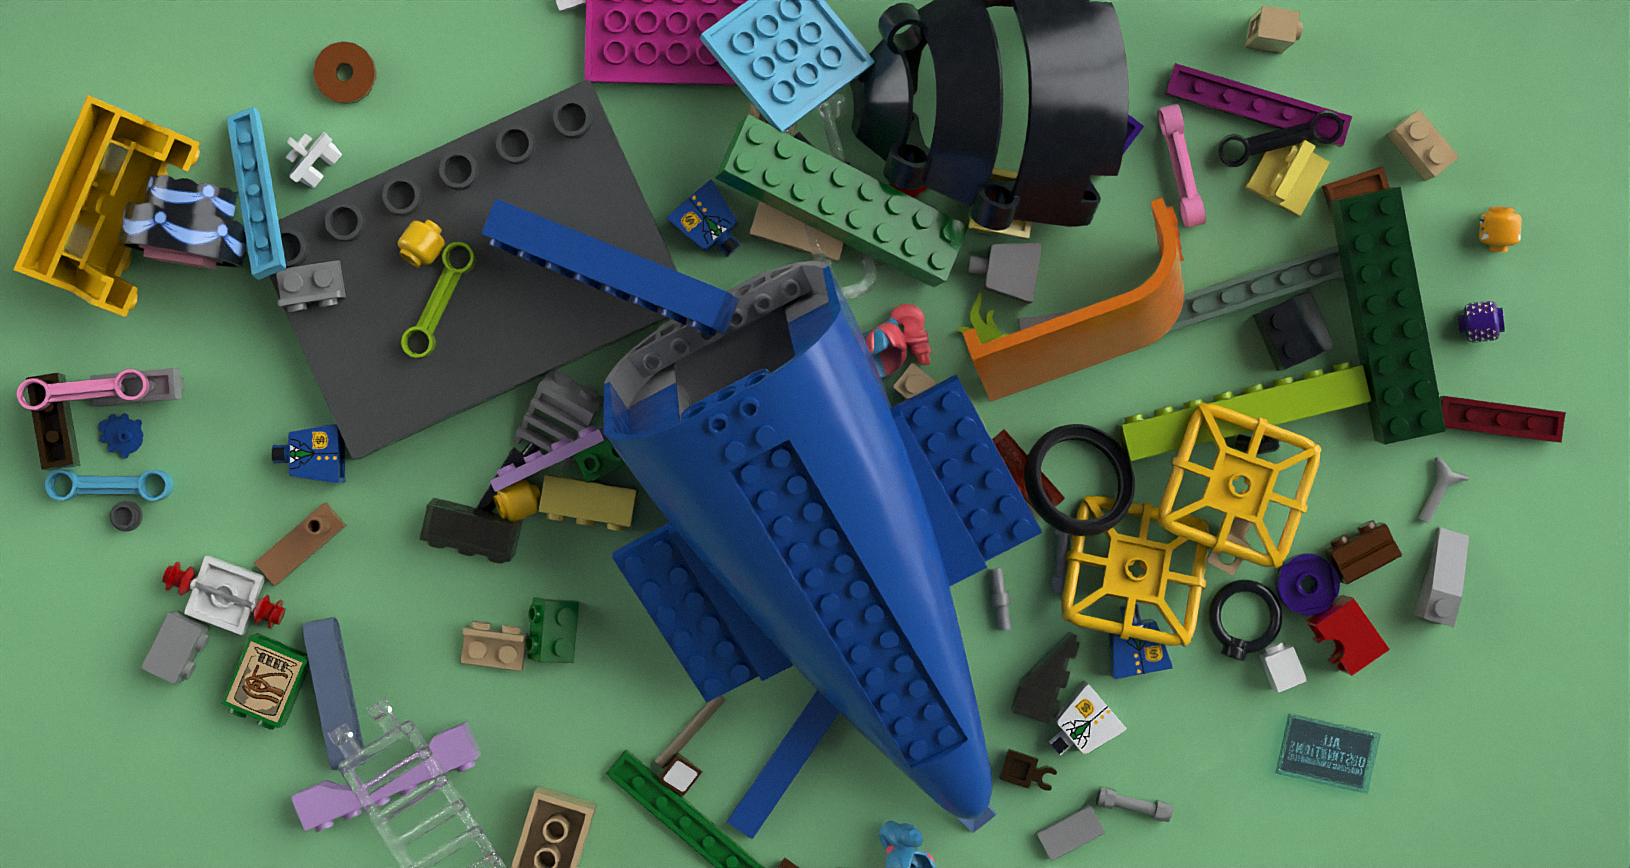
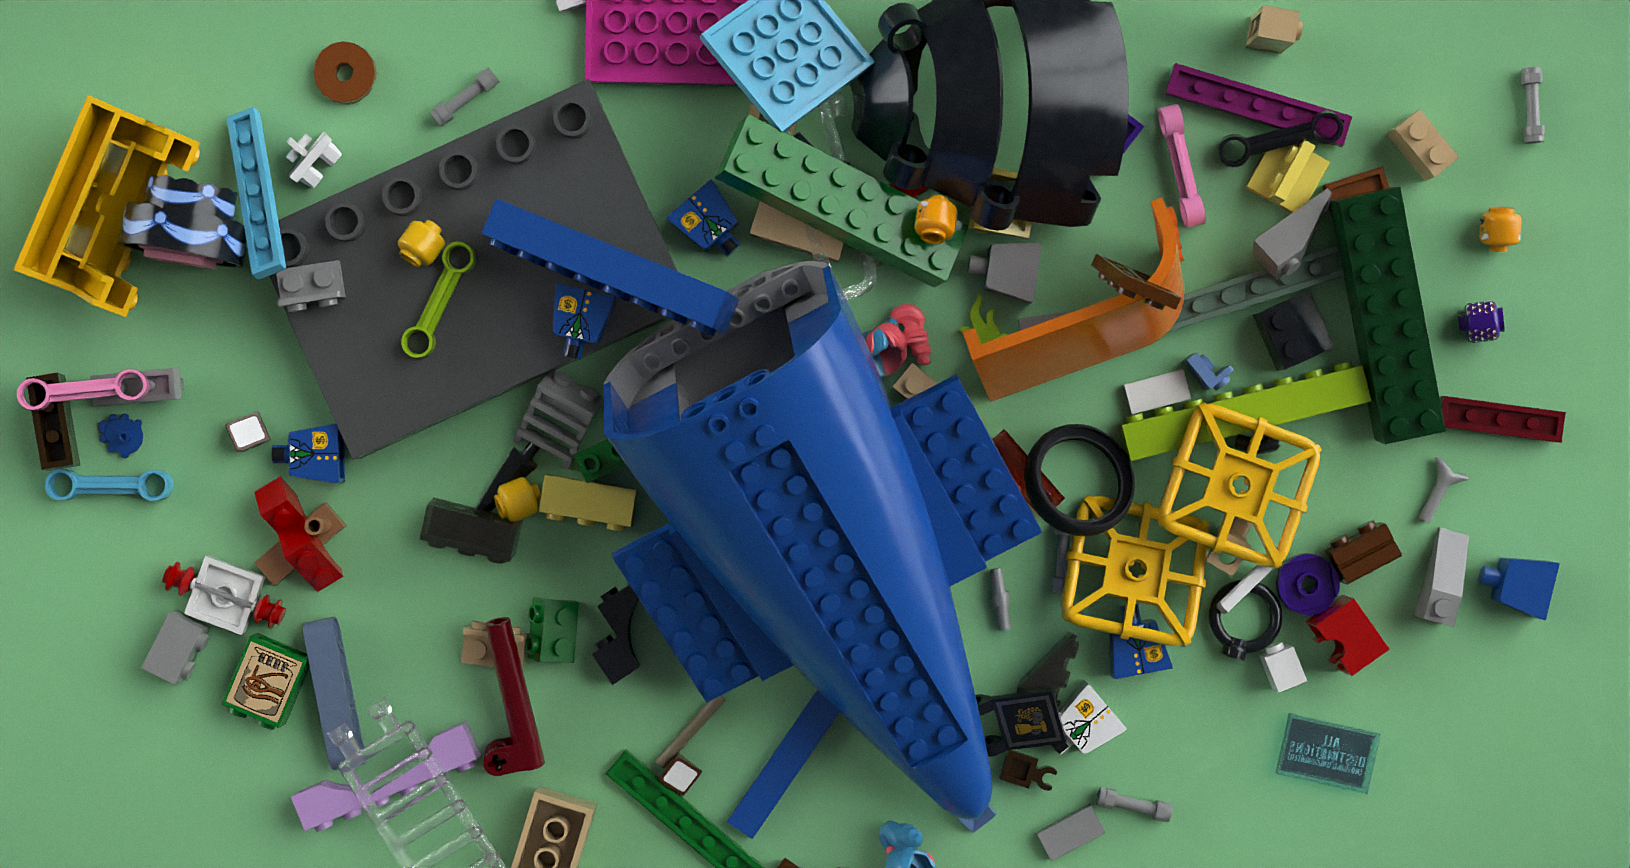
(126, 516): dark grey plate -> none
(247, 432): none -> white slope
(305, 552): none -> red arch
(443, 112): none -> light grey bar
(523, 748): none -> dark red axle
(537, 462): lavender plate -> none
(580, 317): none -> blue torso
(617, 654): none -> black arch
(935, 219): none -> light orange head
(1024, 720): none -> black flag
(1133, 282): none -> reddish brown plate
(1156, 391): none -> white tile
(1202, 368): none -> medium blue bracket
(1242, 588): none -> white tile
(1286, 243): none -> light grey slope
(1522, 584): none -> blue torso
(1530, 79): none -> light grey bar

